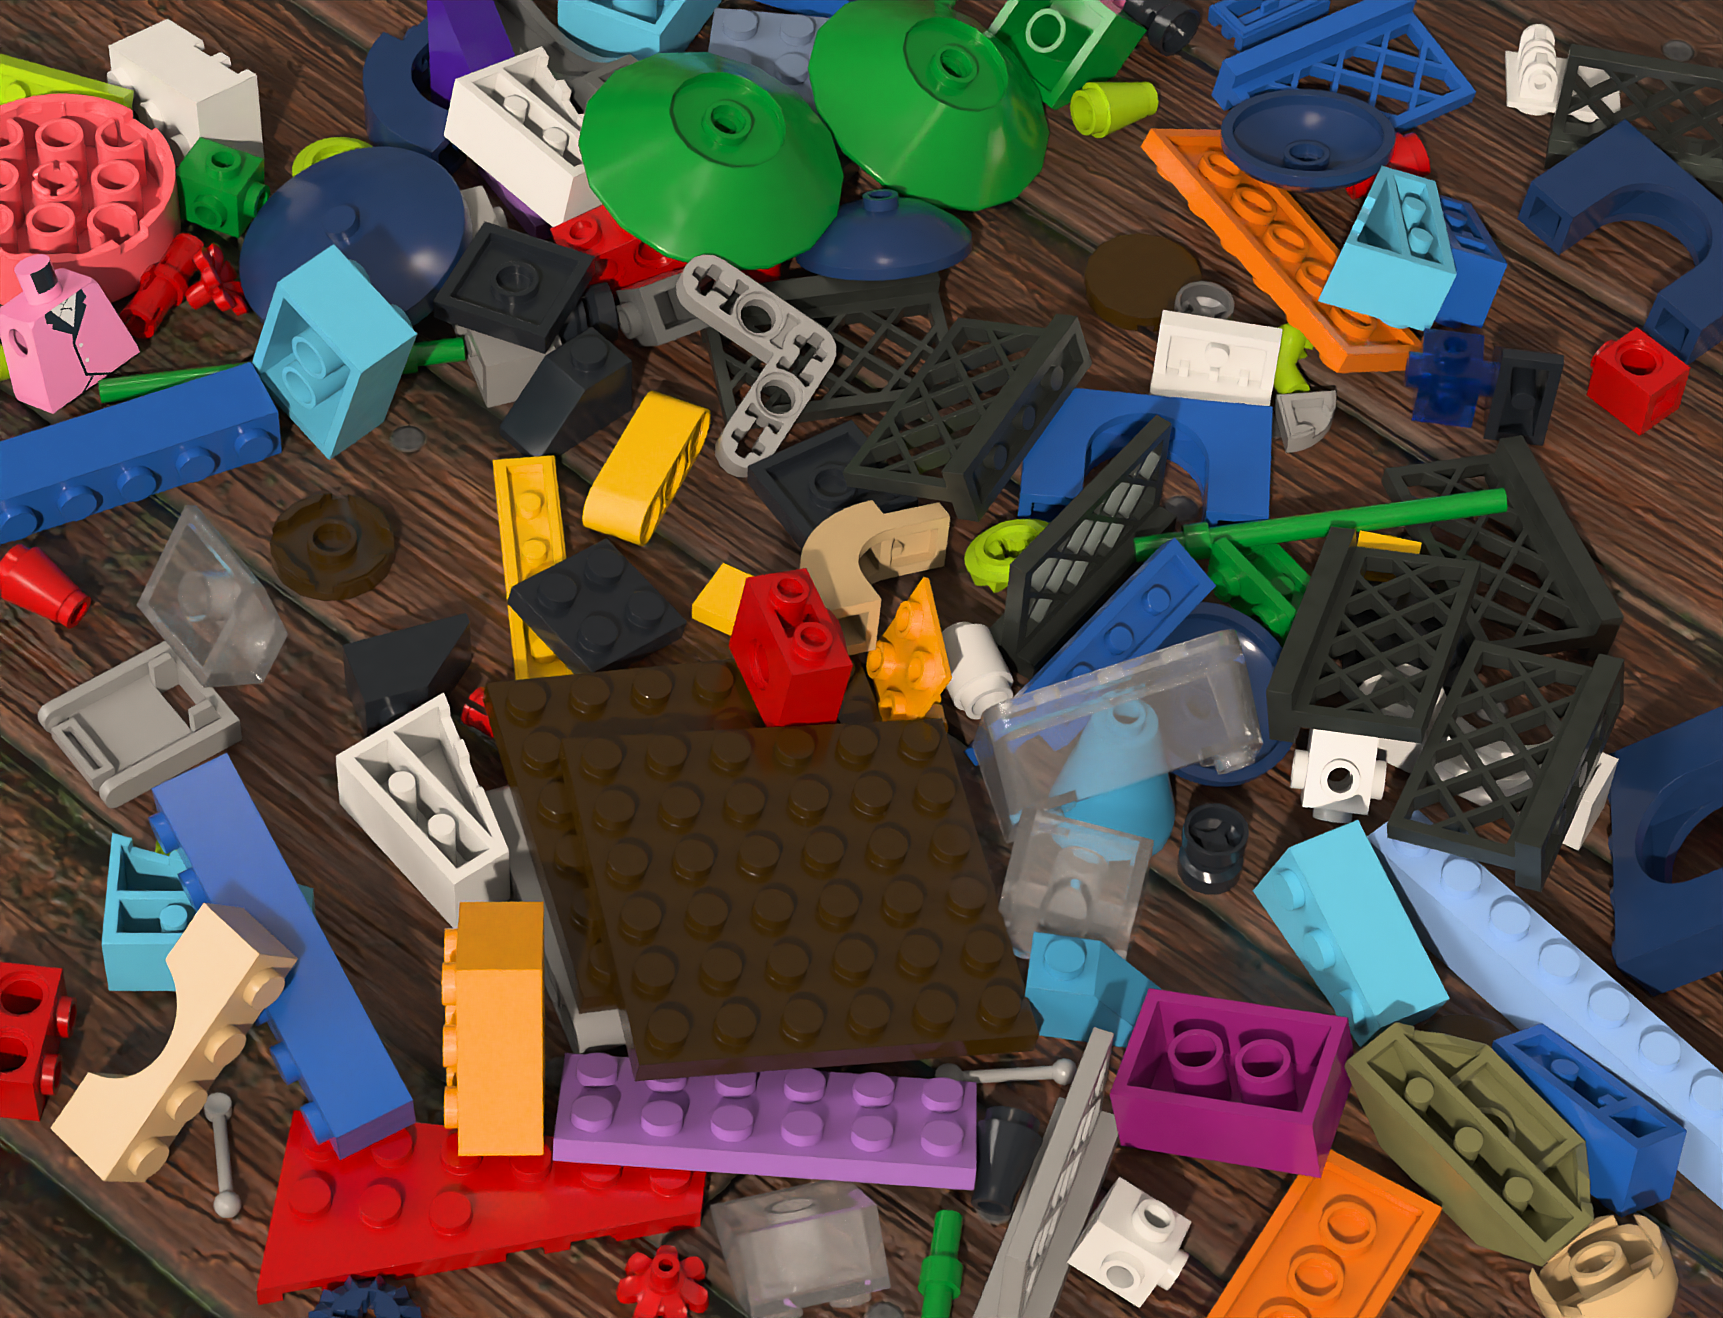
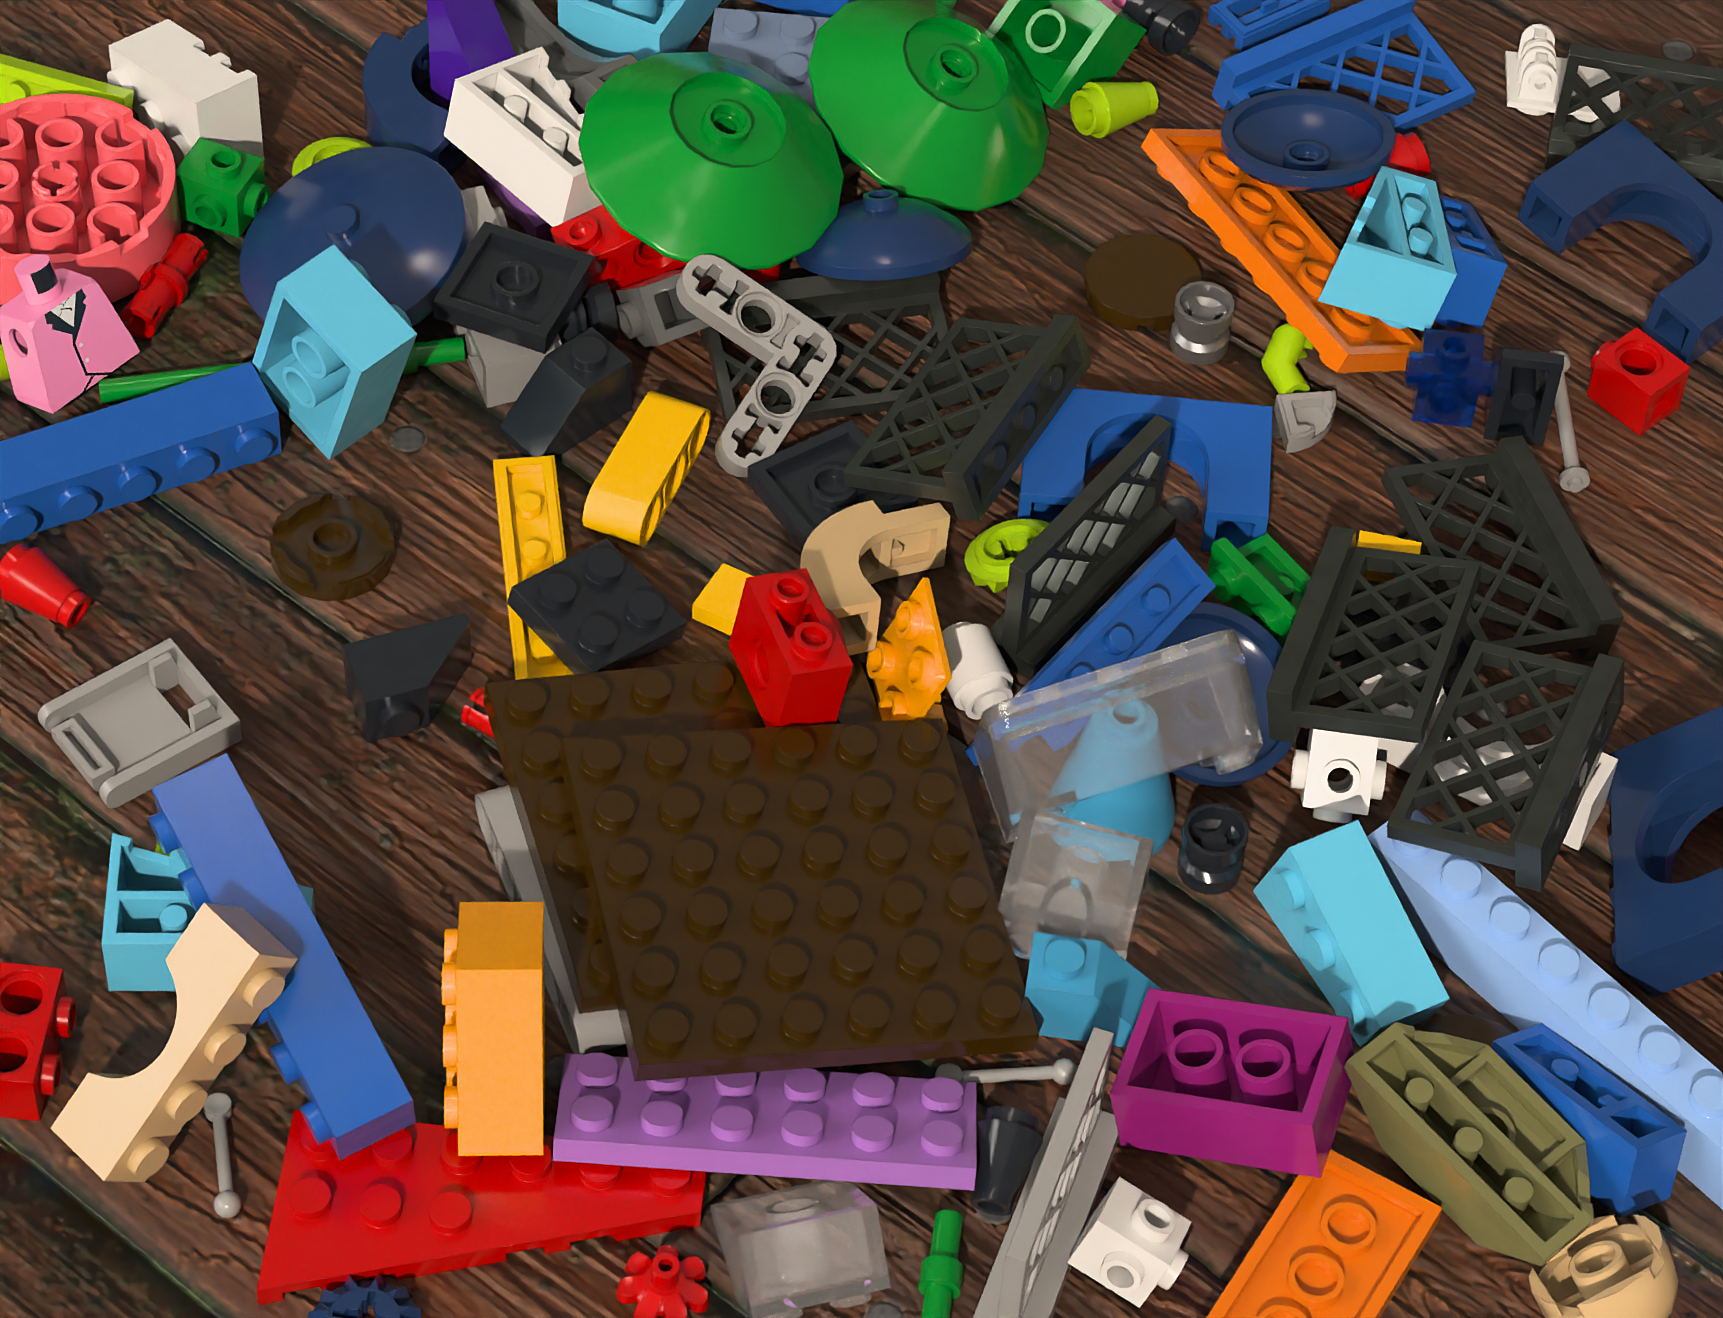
(212, 607): clear slope -> none
(216, 283): red plant -> none
(426, 810): white wedge -> none
(1198, 537): green bar -> none
(1215, 359): white bracket -> none
(1573, 477): none -> light grey axle

